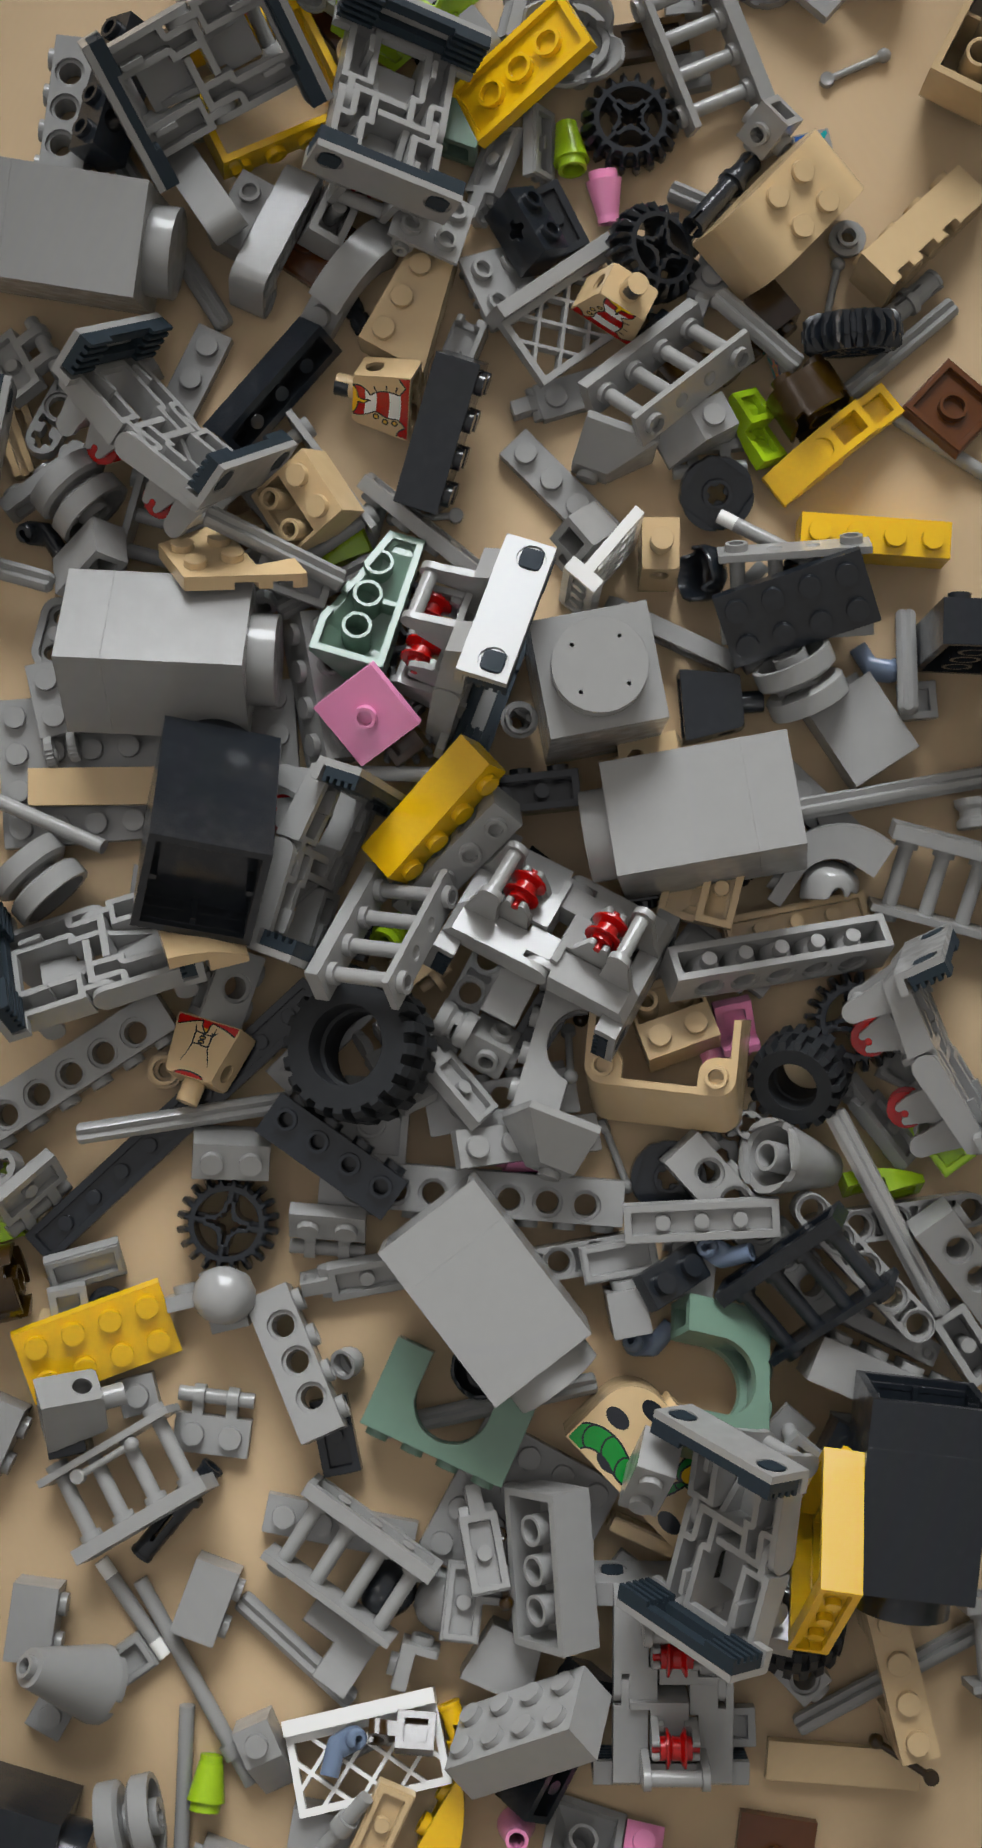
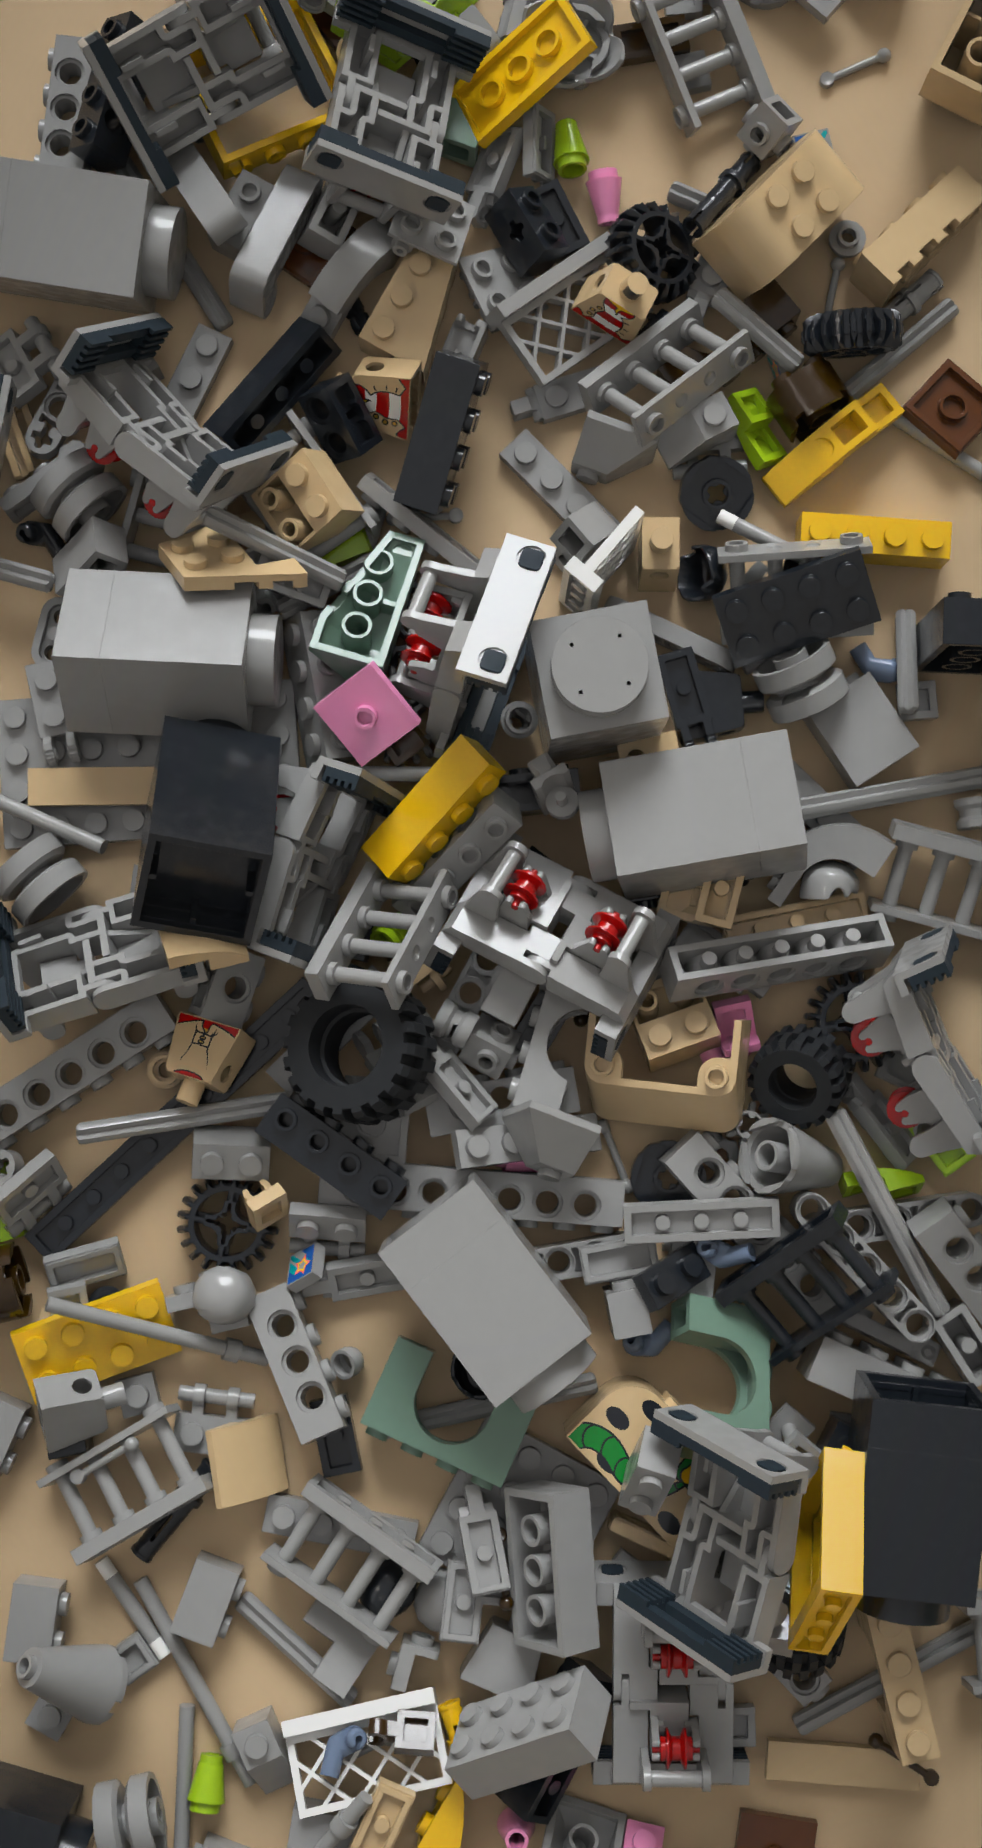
(229, 1349): none -> light grey bar
(246, 1460): none -> tan slope
(266, 1206): none -> tan tile
(306, 1267): none -> light grey tile
(340, 418): none -> black brick
(553, 788): none -> light grey hips
(568, 1032): light grey hinge -> none
(614, 102): black gear -> none
(686, 695): none -> black hinge

